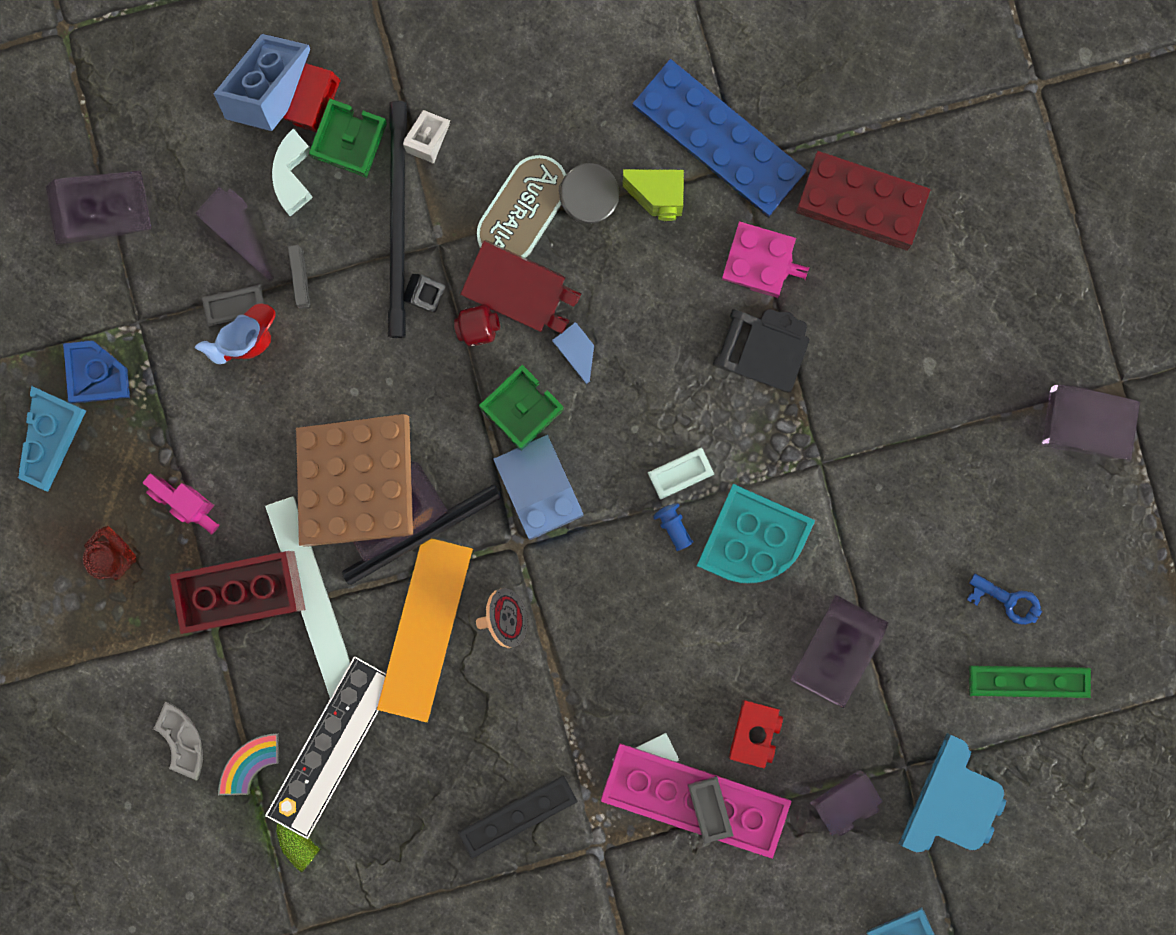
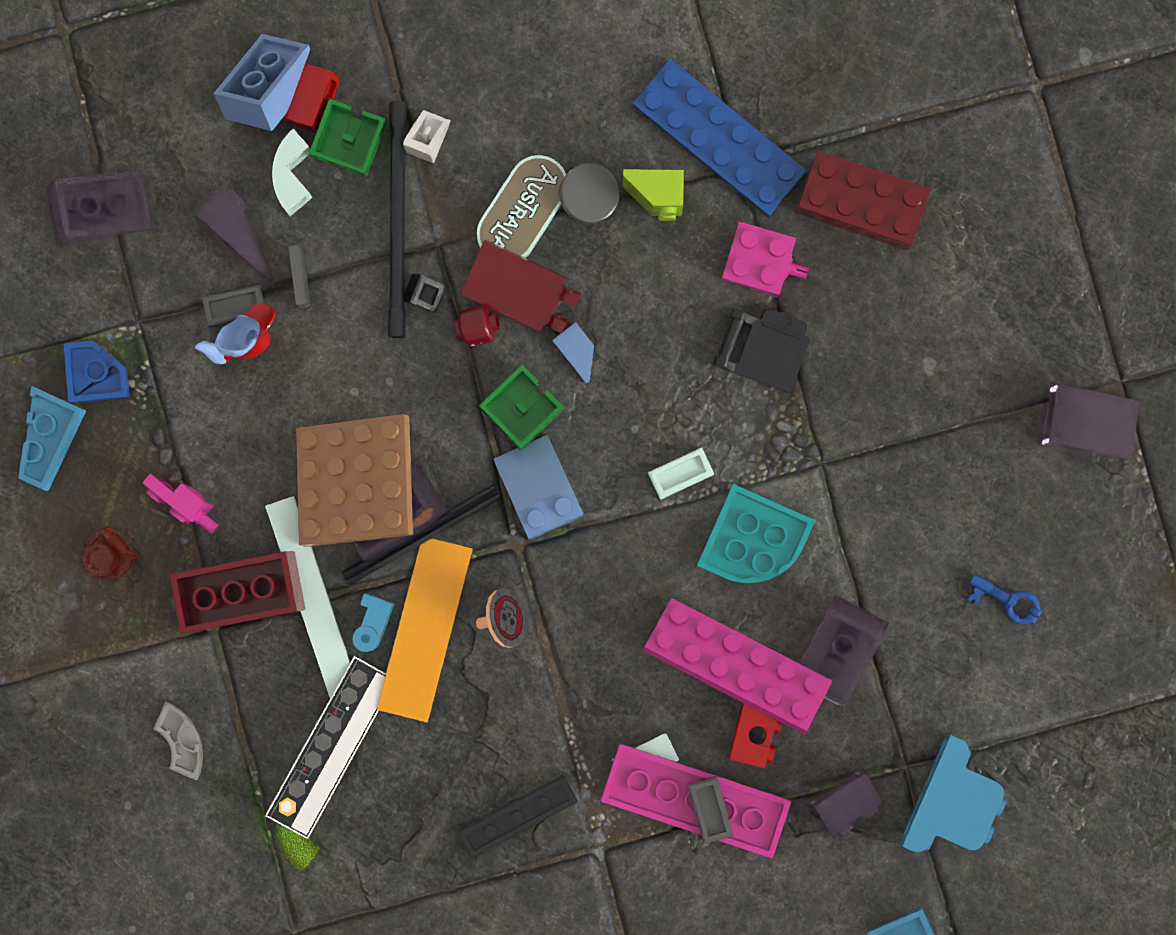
(247, 762): tile -> none
(374, 623): none -> dark azure leg
(672, 523): blue pin -> none
(737, 666): none -> dark pink plate
(1030, 681): green tile -> none

